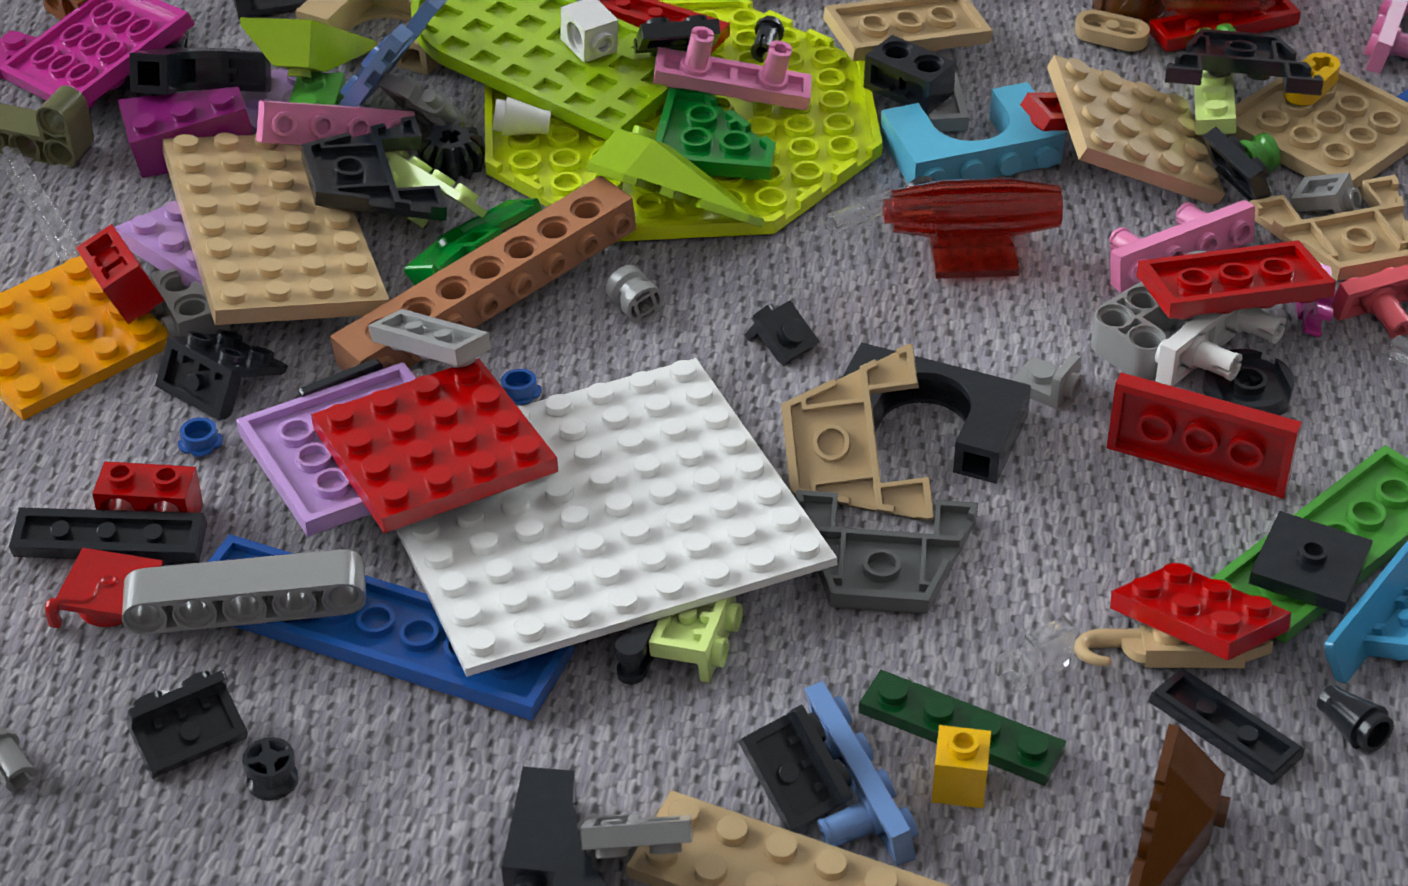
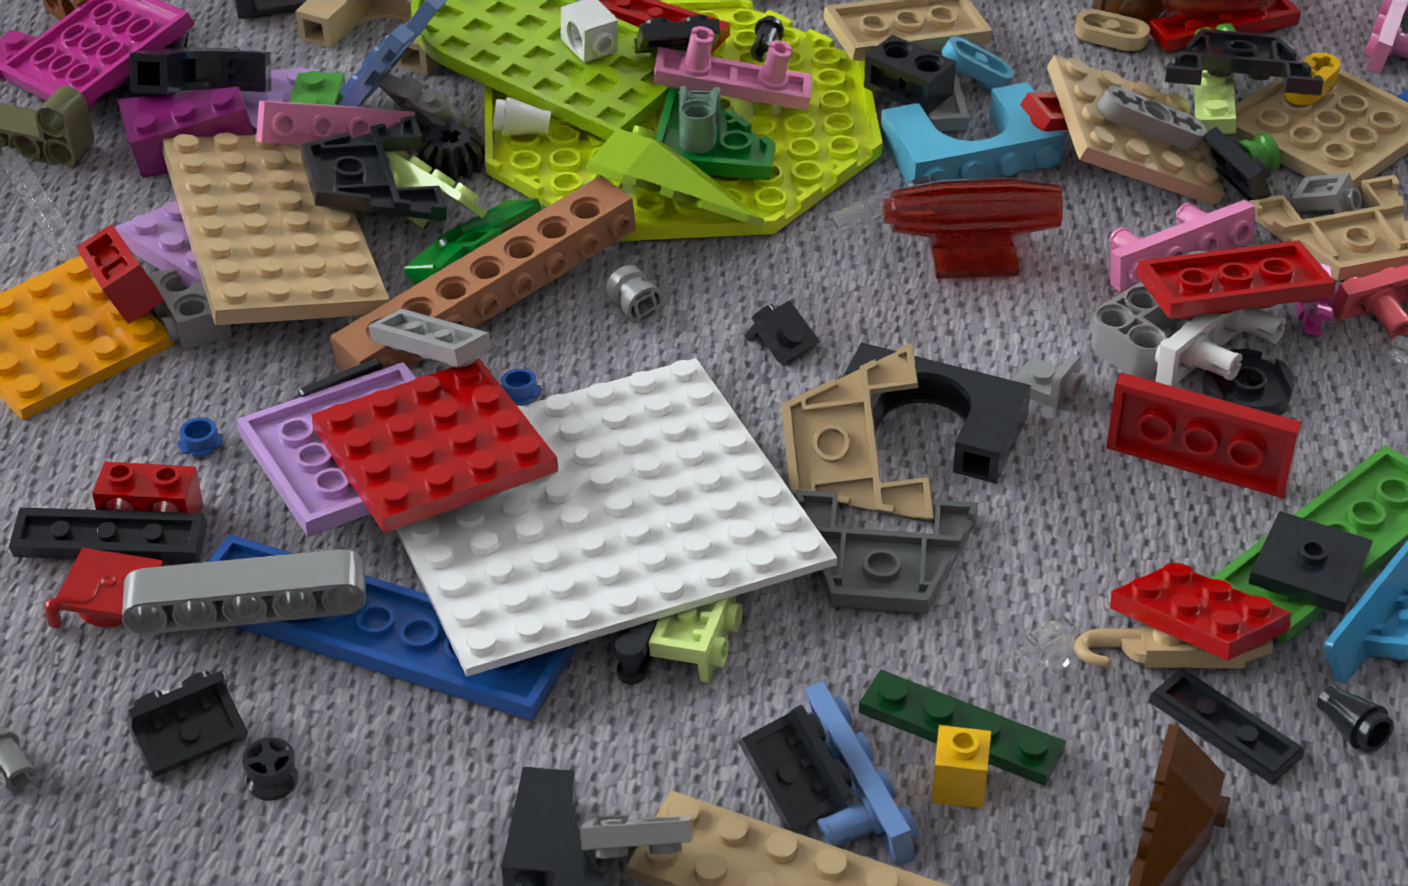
(210, 368): black bracket -> none
(304, 44): lime wedge -> none
(698, 119): none -> sand green piece
(978, 63): none -> medium azure plate
(1151, 118): none -> light grey beam

